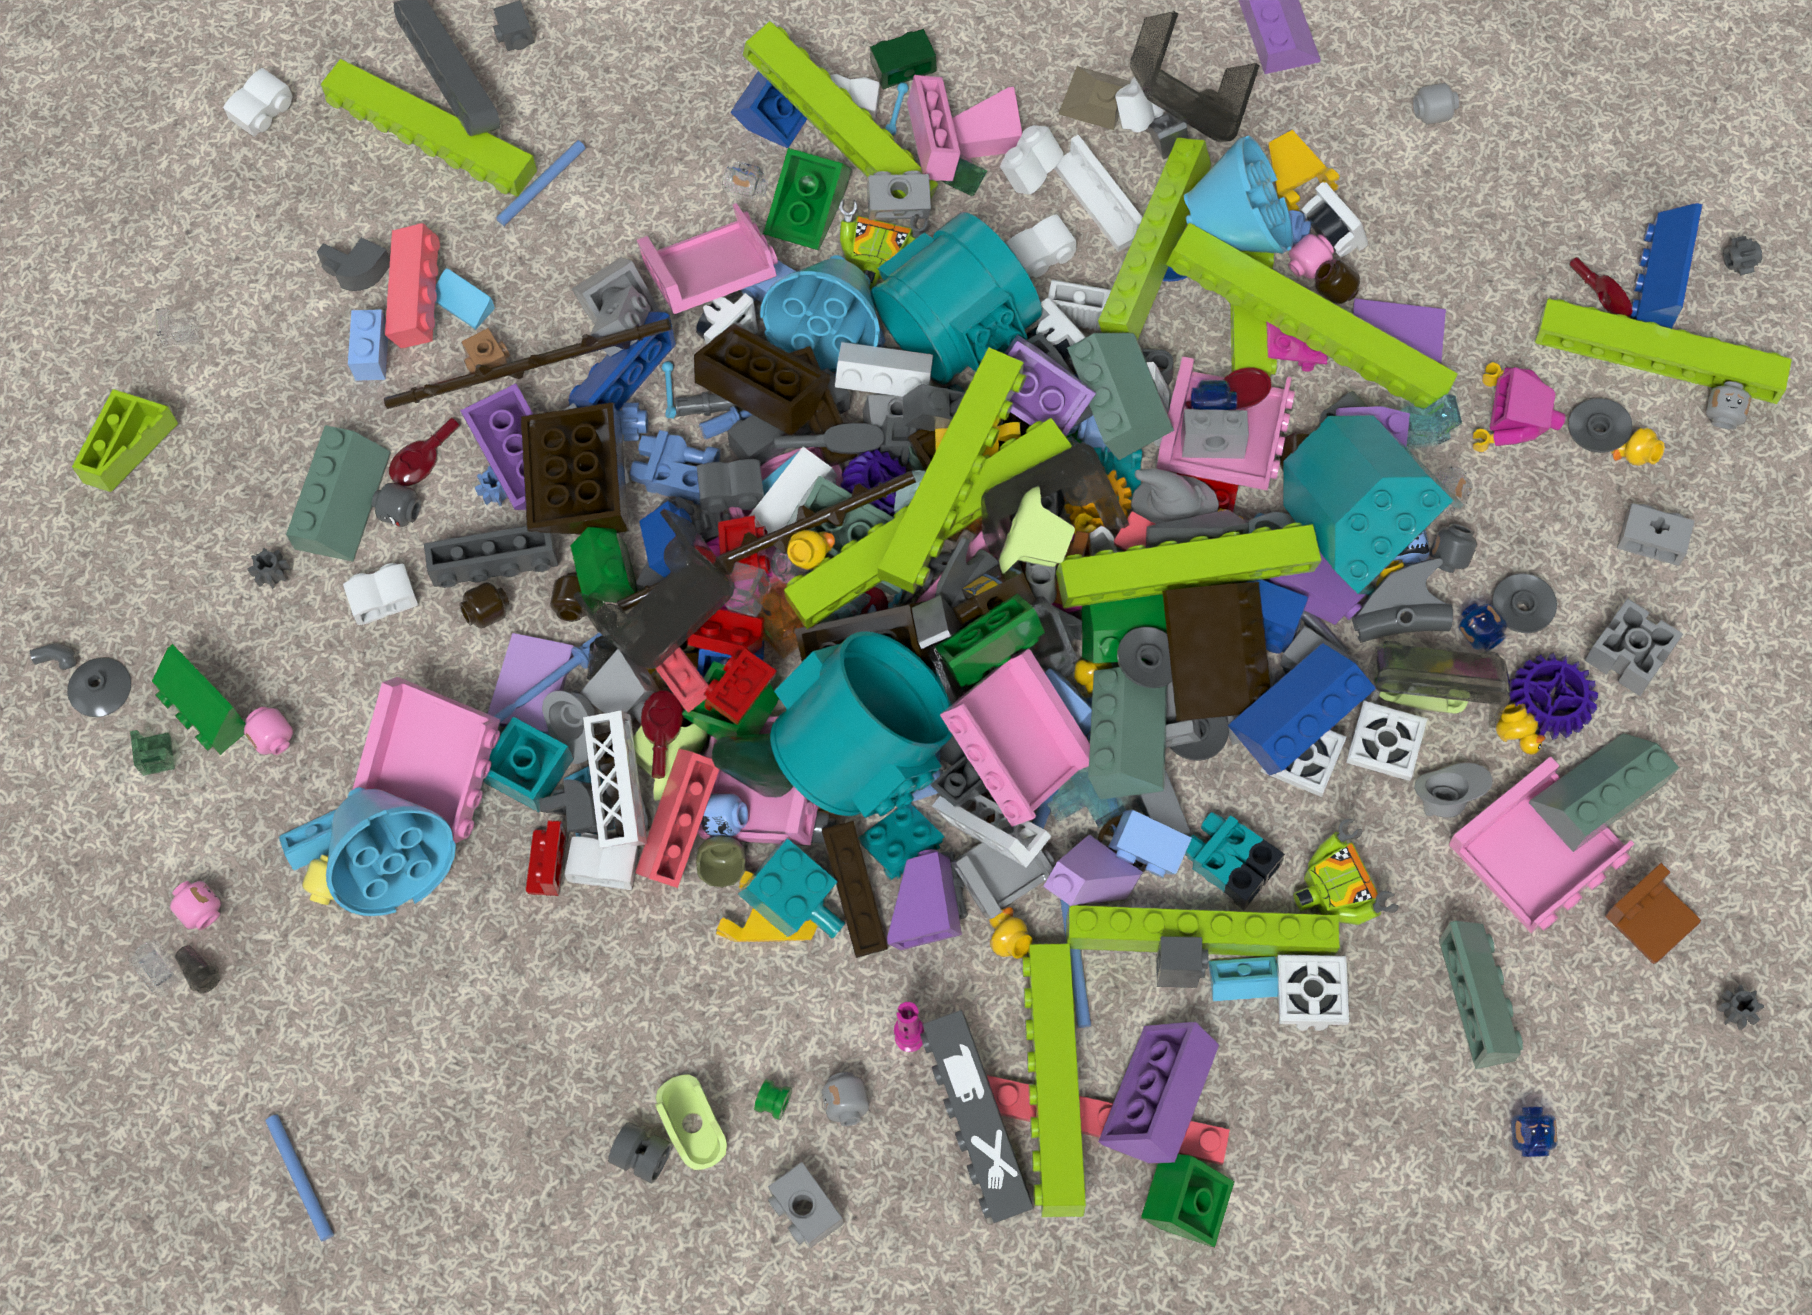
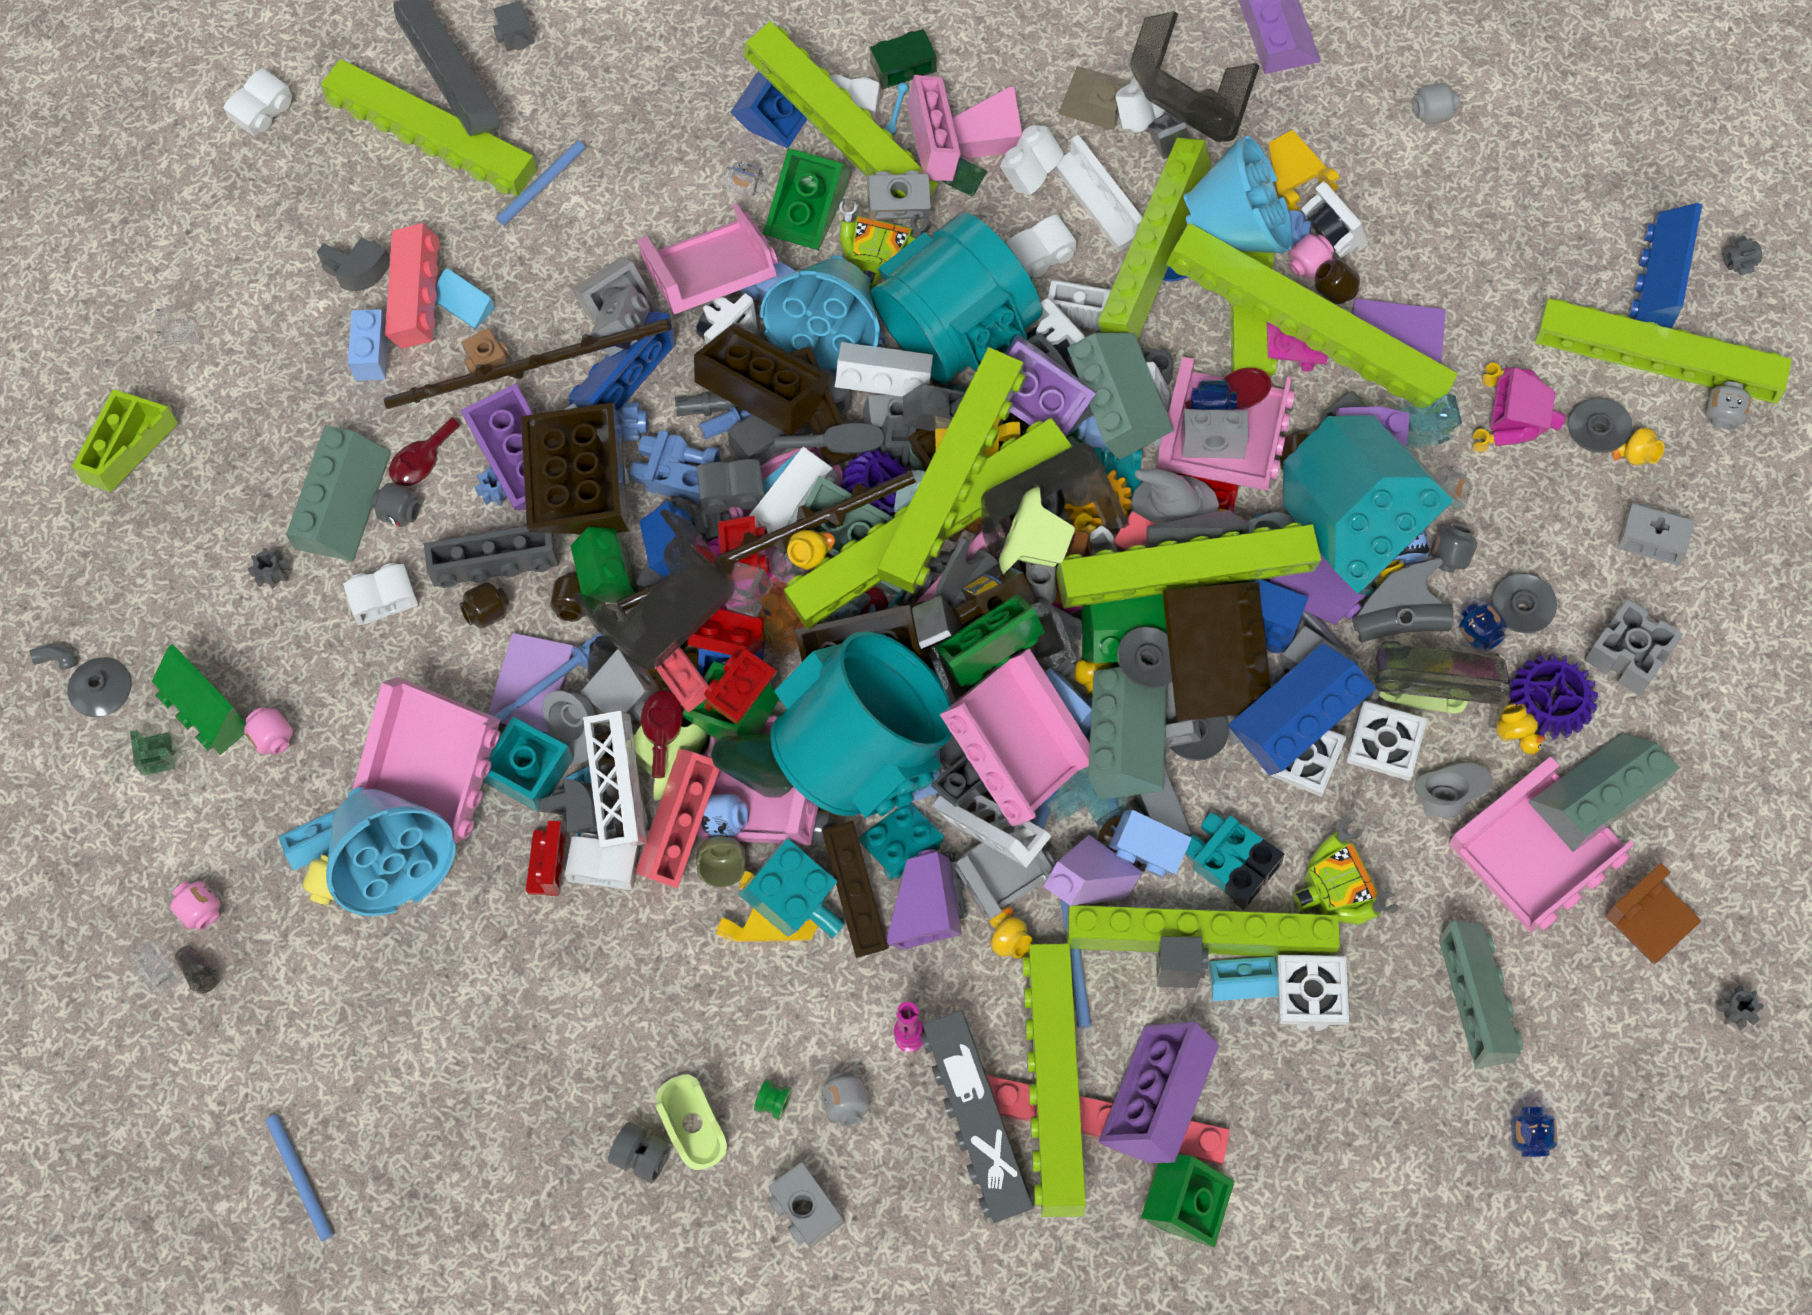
(668, 367): medium azure hinge -> none
(1607, 289): dark red piece -> none

